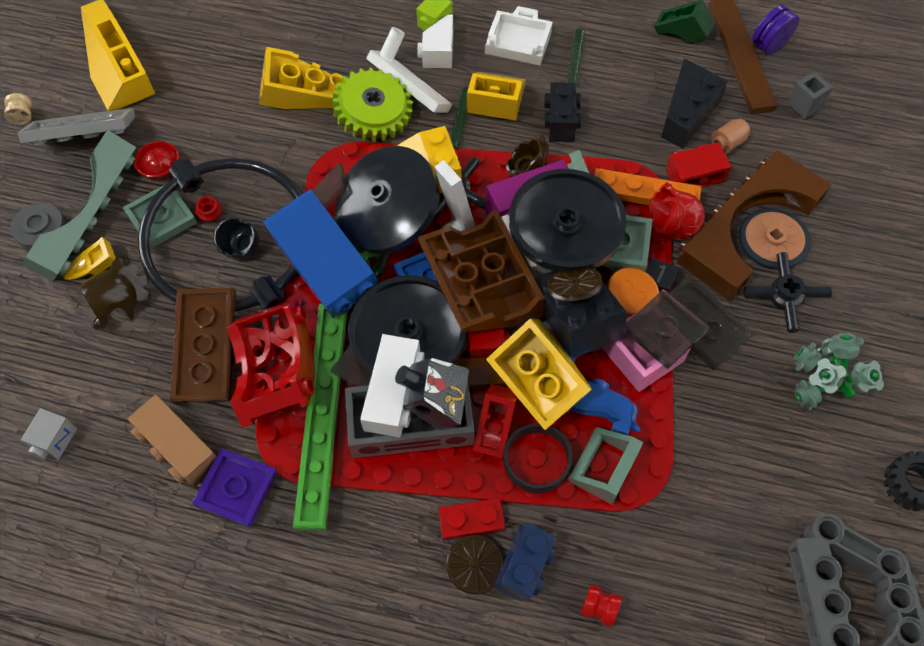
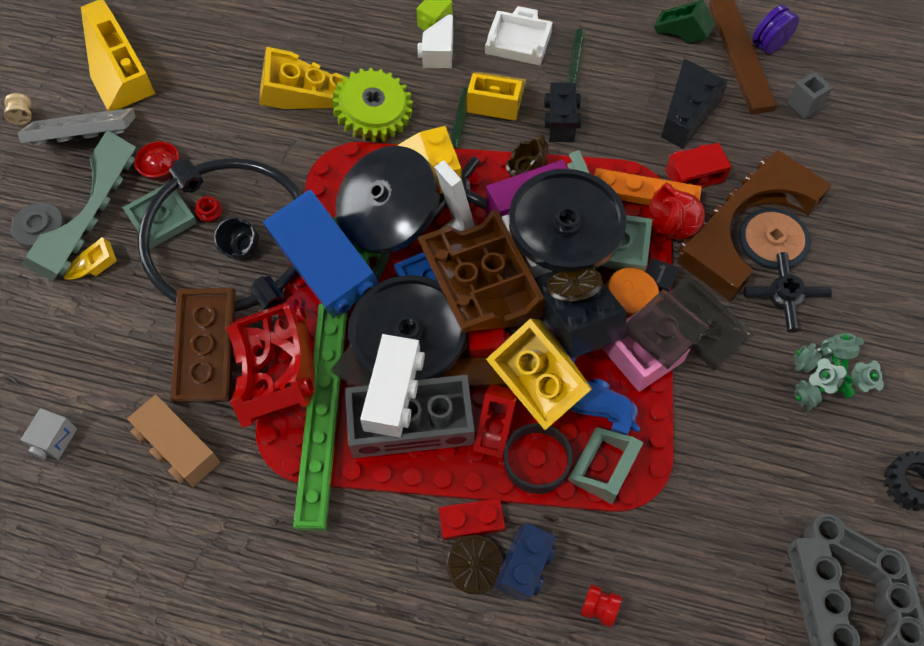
(114, 289): dark brown piece -> none
(235, 488): dark purple plate -> none
(331, 186): clear smoke piece -> none
(420, 90): white piece -> none
(434, 391): torso -> none
(731, 134): nougat brick -> none

